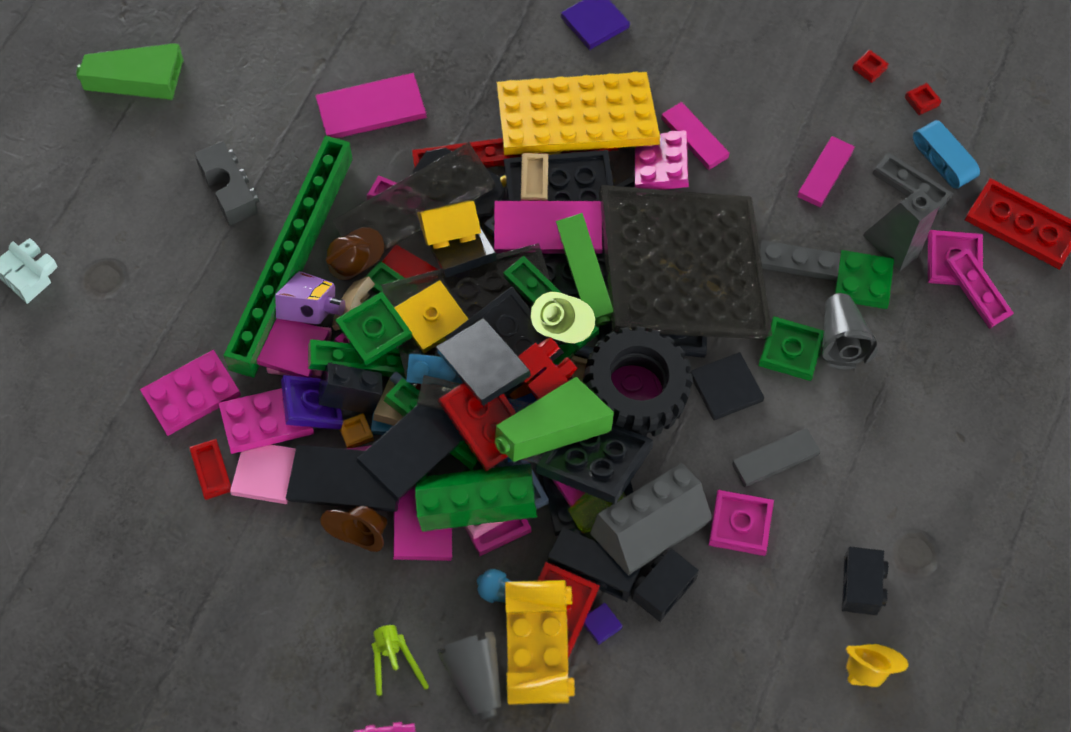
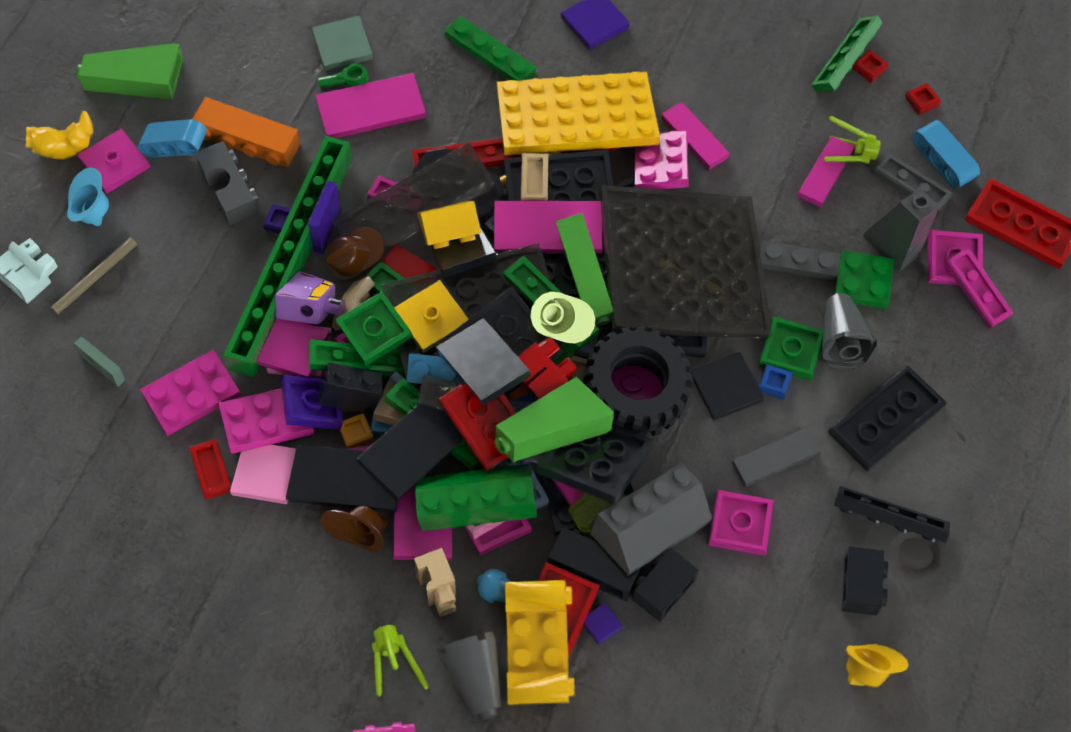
(61, 144): none -> yellow animal
(86, 198): none -> medium azure piece
(93, 276): none -> dark tan bar
(99, 361): none -> sand green tile
(115, 159): none -> dark pink plate
(172, 138): none -> dark azure beam
(248, 132): none -> orange brick
(276, 218): none -> dark purple tile
(321, 221): none -> dark purple tile
(342, 43): none -> sand green tile
(352, 75): none -> green plate
(441, 587): none -> tan hips
(489, 50): none -> green plate
(775, 381): none -> blue tile
(846, 54): none -> green plate
(867, 148): none -> lime plant
(887, 417): none -> black tile
(898, 516): none -> black plate

